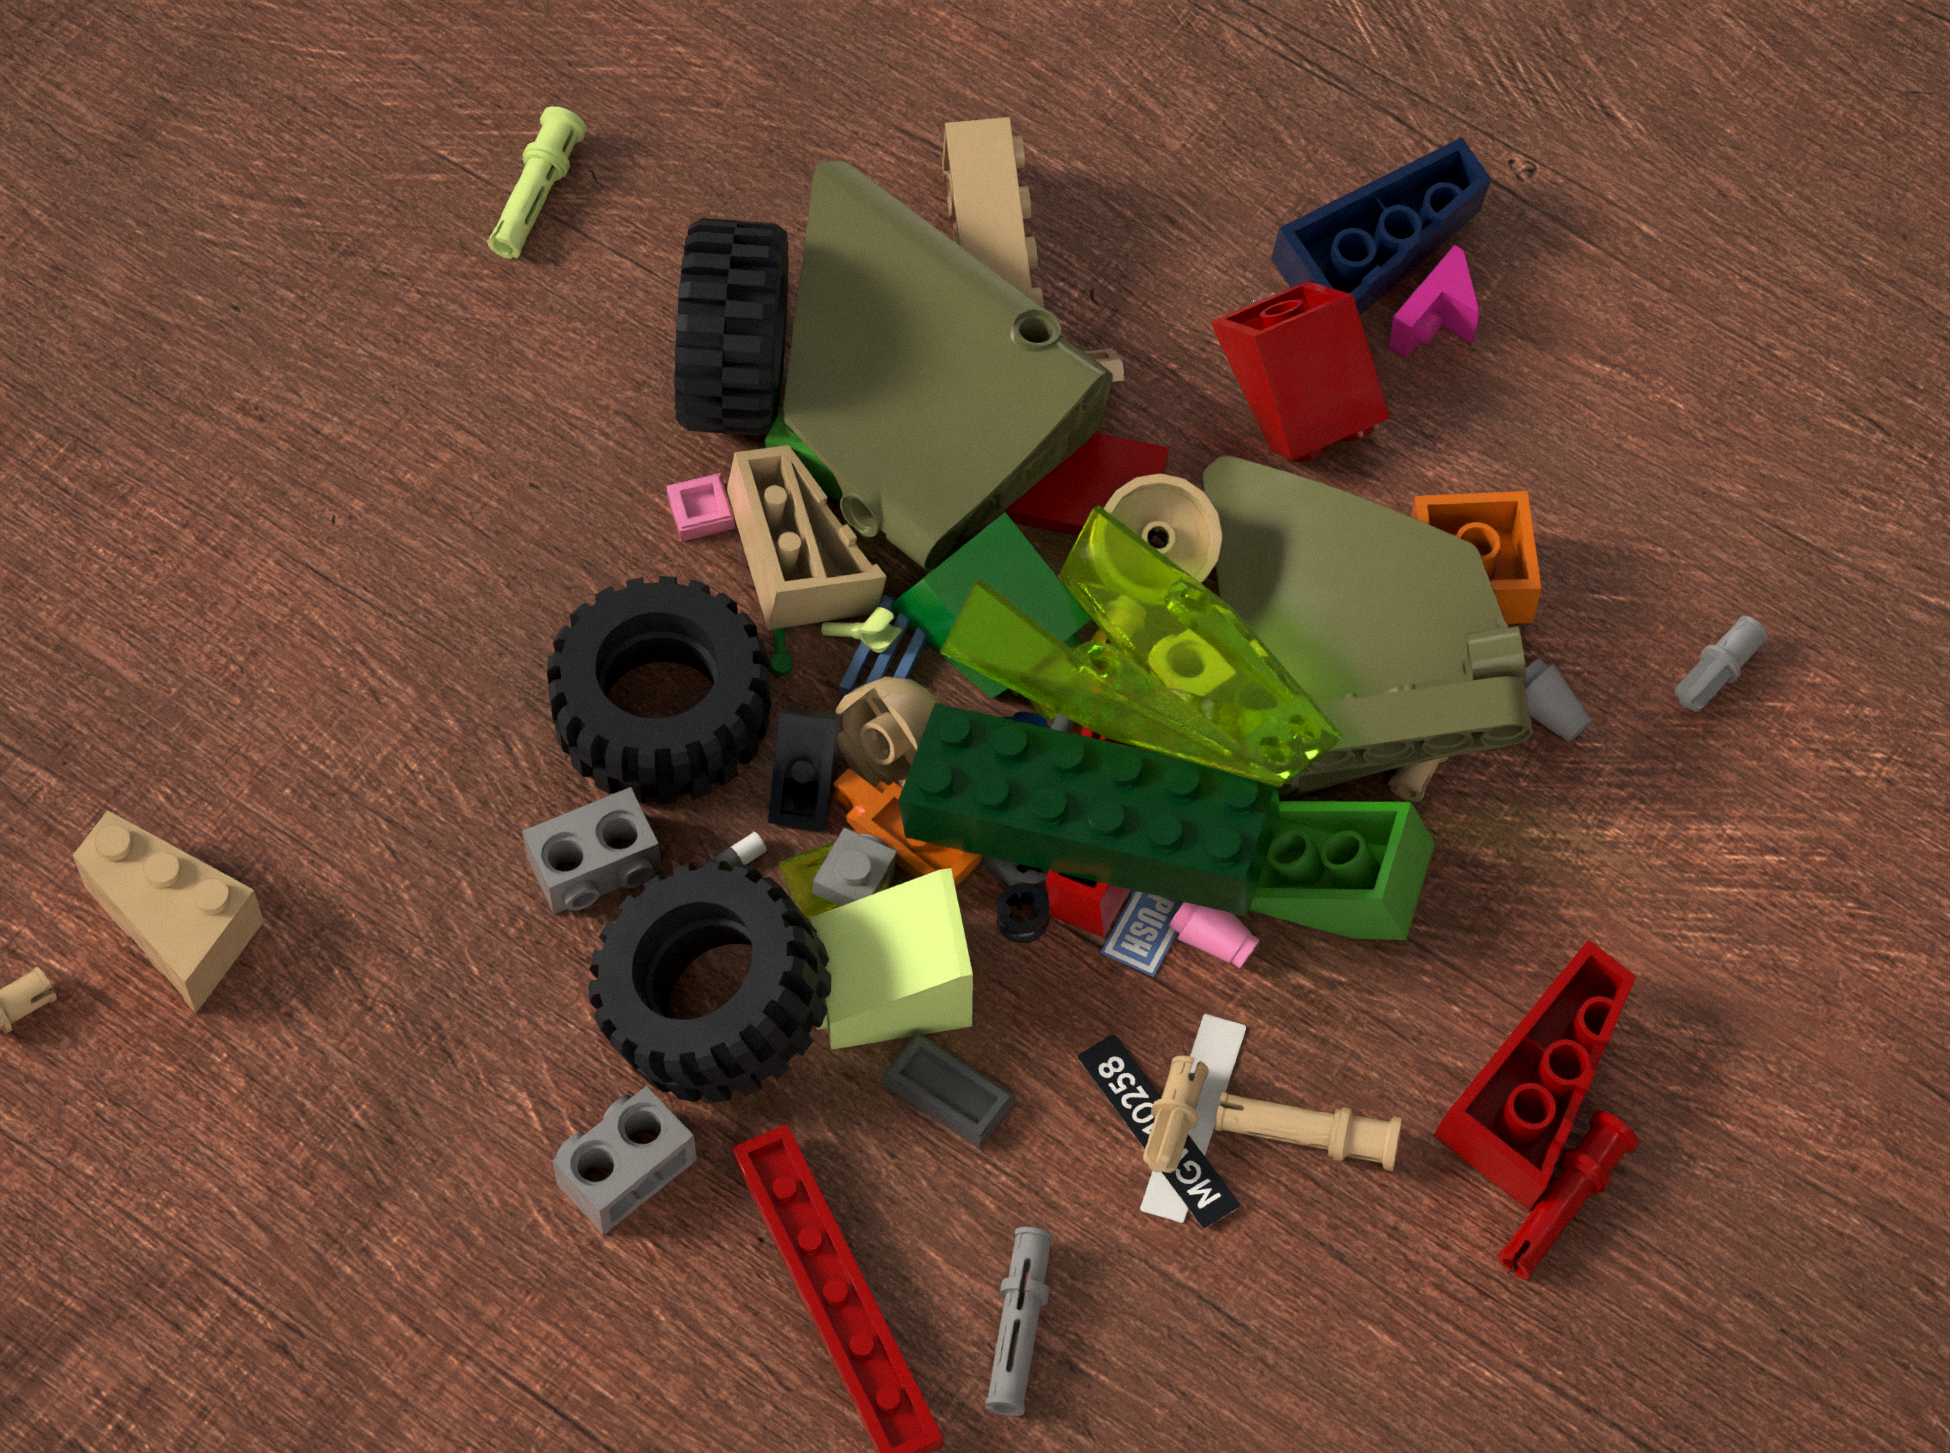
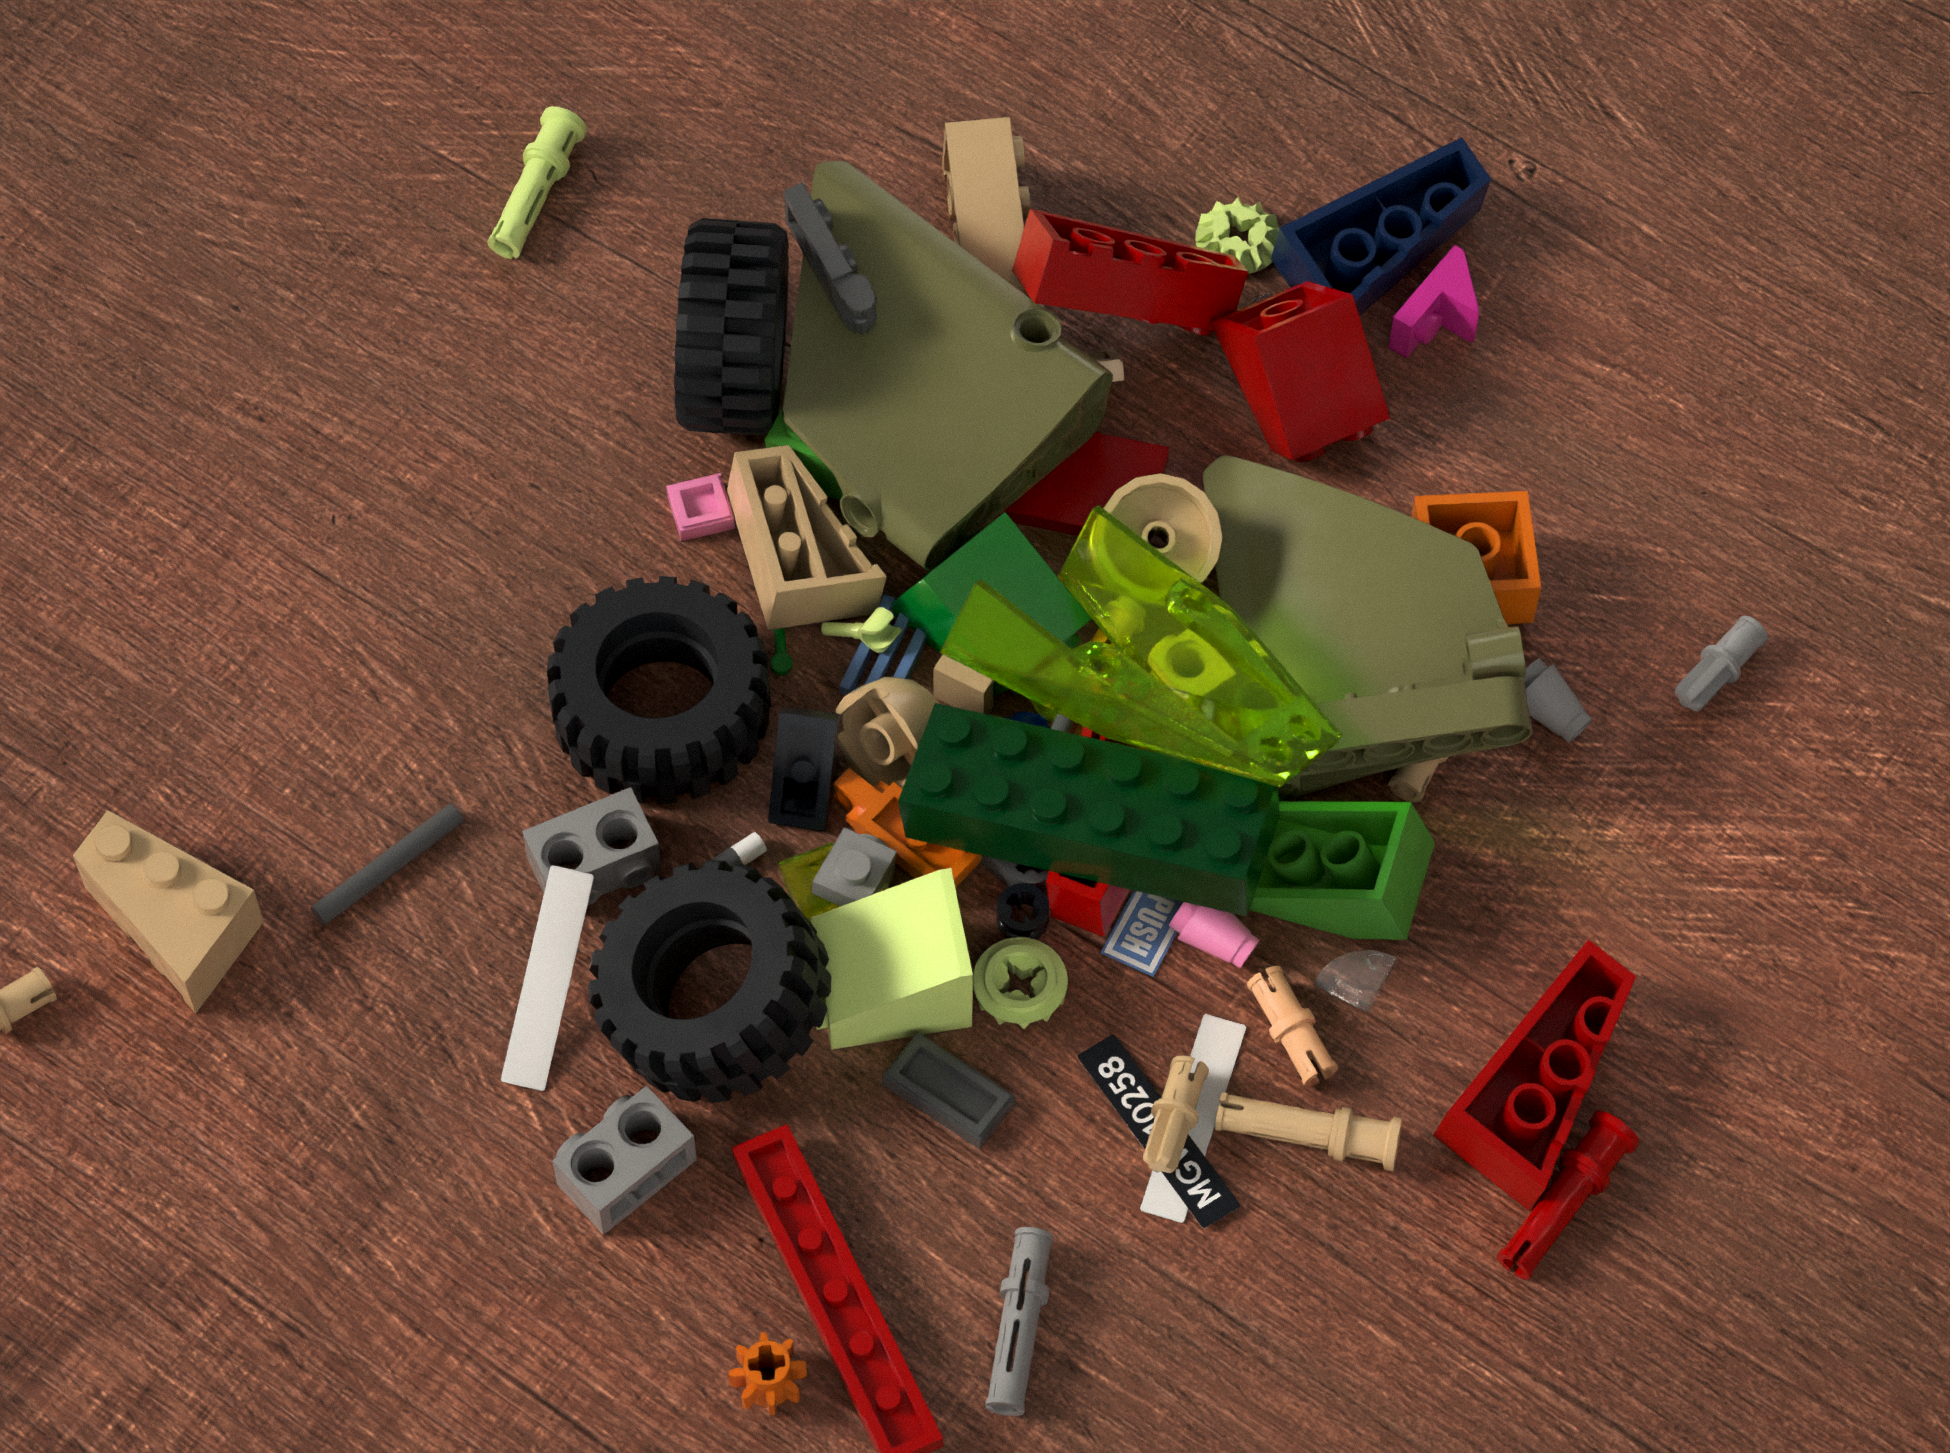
(387, 864): none -> dark grey bar
(547, 978): none -> white sticker
(767, 1392): none -> orange gear
(830, 261): none -> dark grey hinge
(962, 686): none -> tan tile
(1025, 959): none -> yellowish green gear
(1125, 273): none -> red wedge
(1263, 229): none -> yellowish green gear
(1292, 1026): none -> light nougat pin
(1357, 976): none -> clear tile

